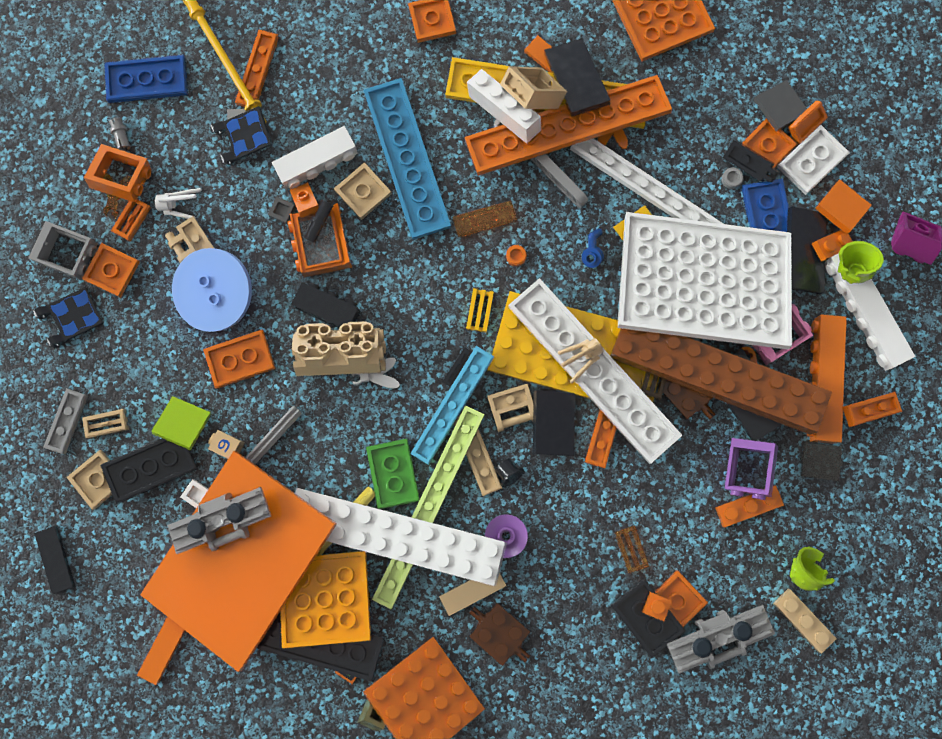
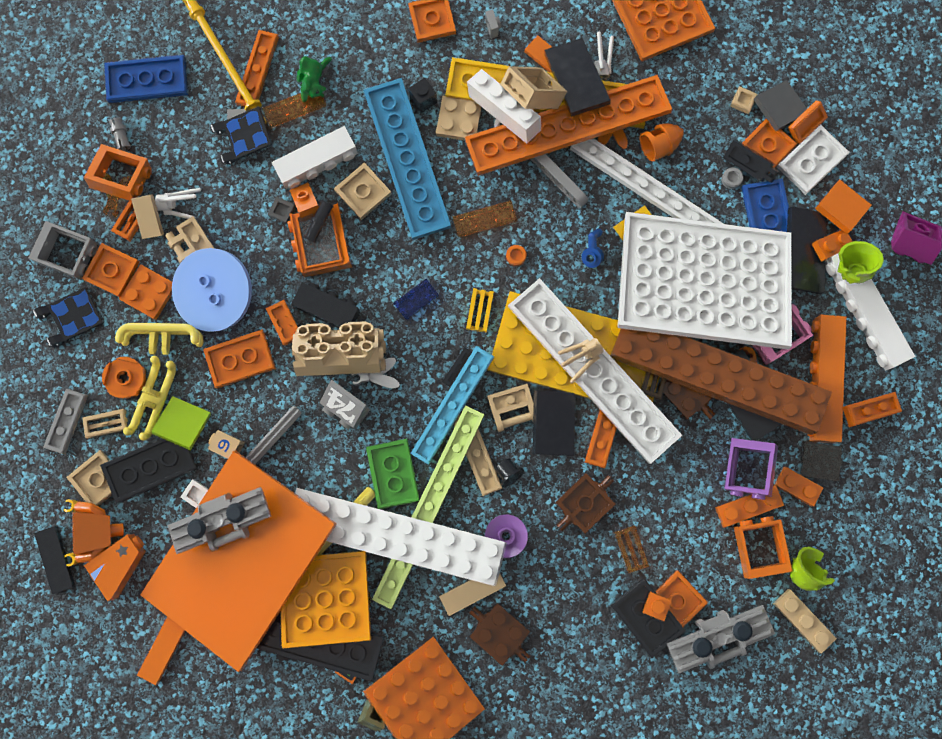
(90, 531): none -> orange torso
(116, 565): none -> orange slope
(118, 367): none -> orange plate
(147, 216): none -> tan tile
(147, 292): none -> orange plate
(152, 398): none -> light yellow piece
(154, 329): none -> light yellow piece
(283, 321): none -> orange plate
(291, 108): none -> clear orange tile
(309, 75): none -> green animal
(344, 405): none -> light grey slope
(416, 299): none -> clear blue tile
(422, 95): none -> black brick
(458, 118): none -> tan plate
(493, 23): none -> light grey plate
(585, 503): none -> reddish brown plate
(602, 67): none -> white plant
(661, 141): none -> orange helmet
(743, 100): none -> tan tile
(781, 547): none -> orange window
(798, 486): none -> orange plate

